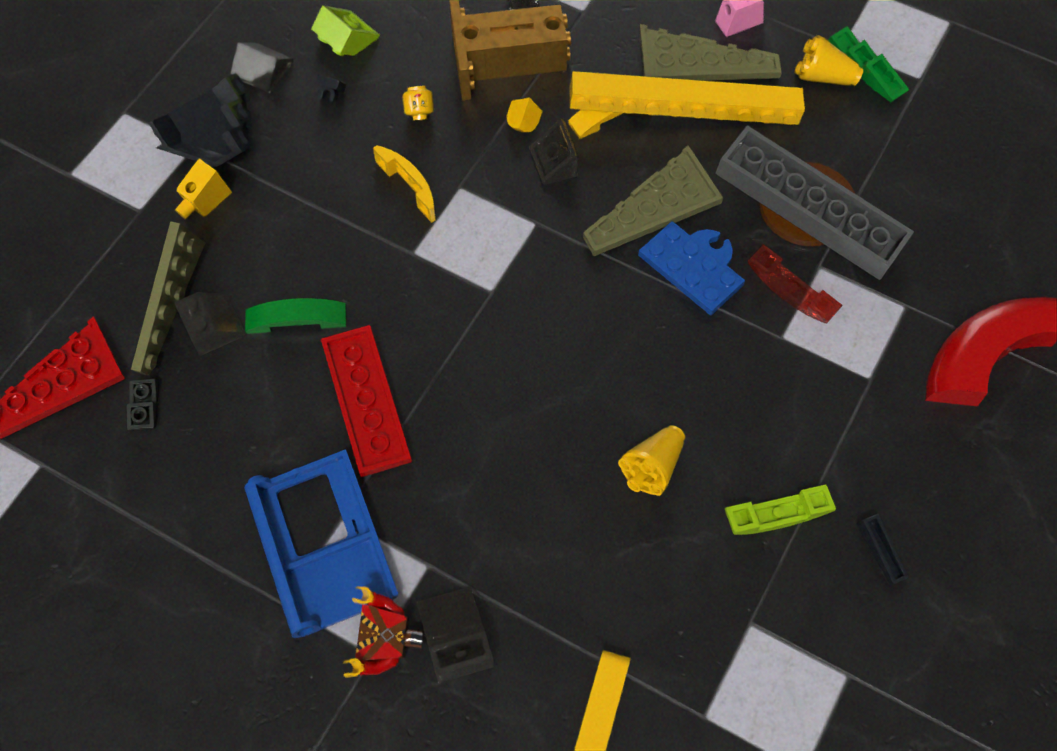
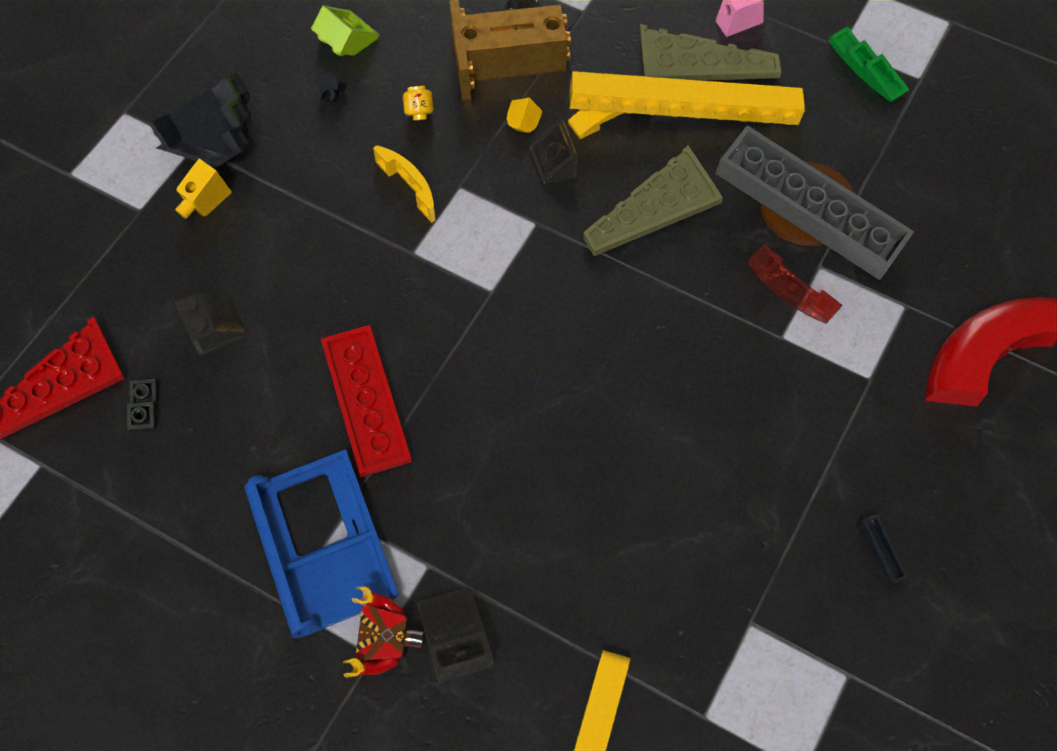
(172, 278): olive wing -> none
(259, 65): clear smoke slope -> none
(295, 312): green slope -> none
(652, 462): yellow cone -> none
(694, 265): blue plate -> none
(780, 512): lime slope -> none
(827, 64): yellow cone -> none

